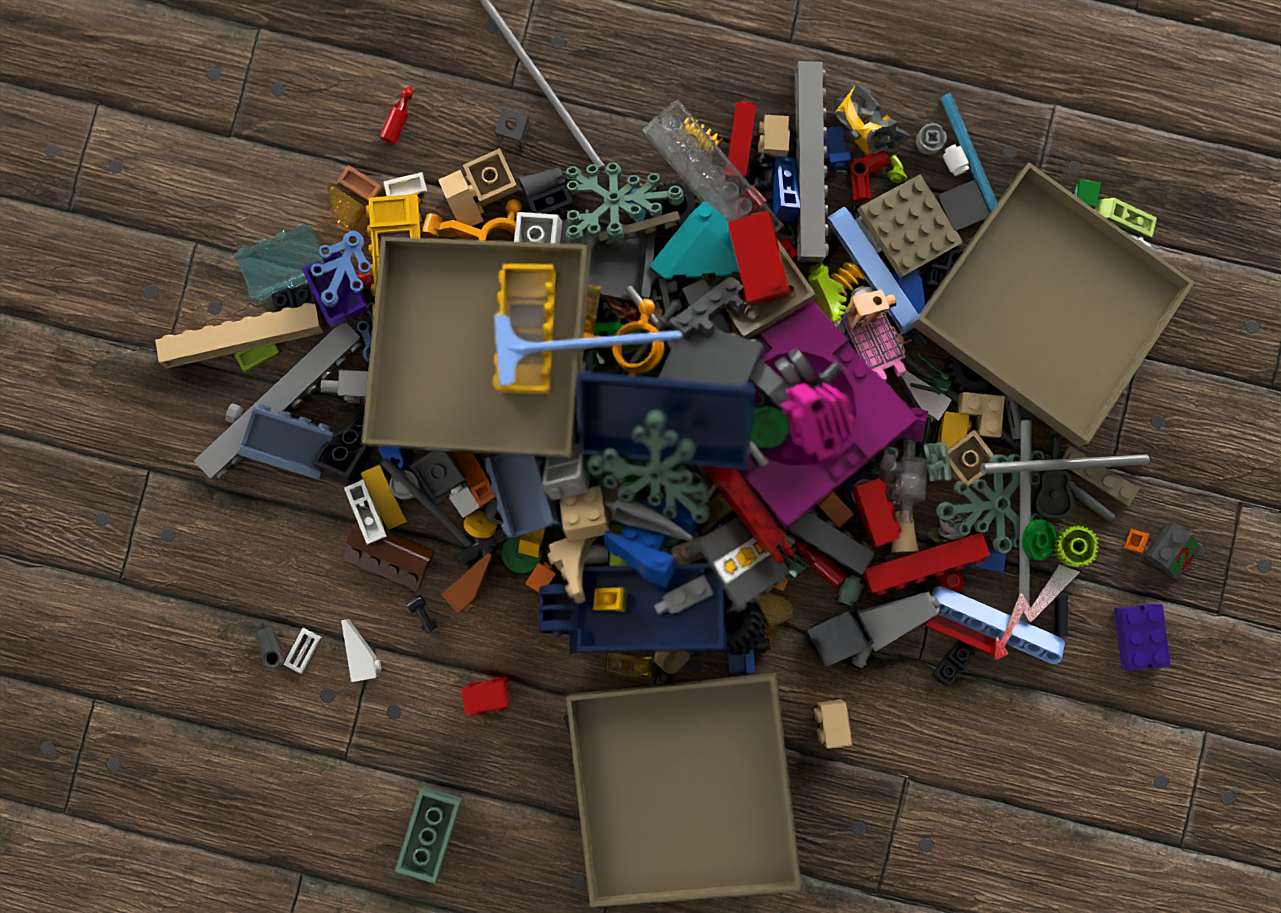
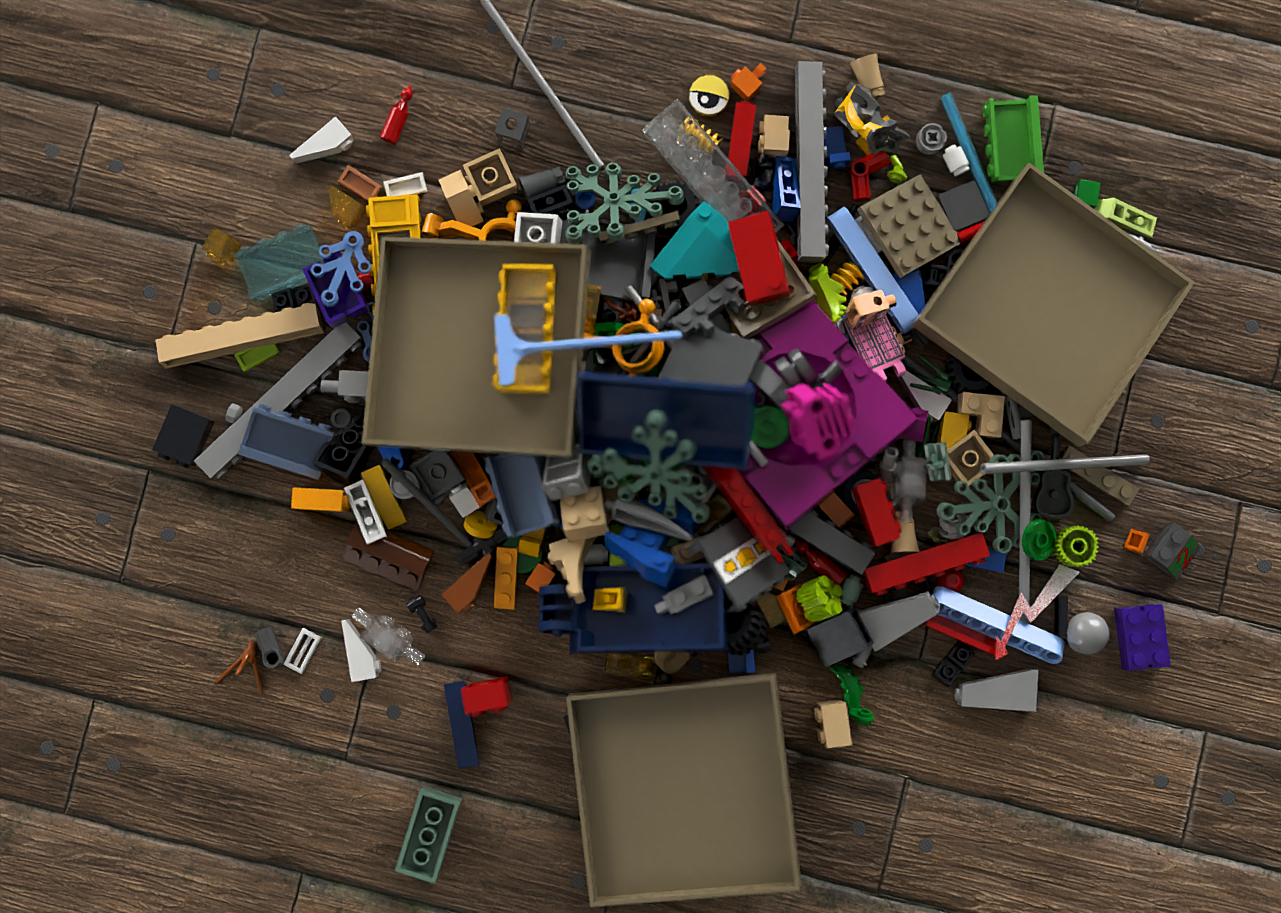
(182, 436): none -> black brick
(221, 247): none -> clear yellow brick
(247, 656): none -> dark orange plant
(320, 500): none -> light orange brick
(327, 141): none -> white slope
(341, 418): none -> dark grey tile
(387, 637): none -> clear brick
(461, 726): none -> dark blue slope
(506, 577): none -> light orange plate
(585, 200): none -> blue tile
(709, 95): none -> tile
(747, 83): none -> orange brick
(793, 610): none -> orange tile
(820, 598): none -> lime brick
(852, 695): none -> green plant
(868, 74): none -> tan plant
(969, 233): none -> red hinge
(1004, 691): none -> light grey slope
(1012, 137): none -> bright green panel
(1087, 633): none -> light grey piece

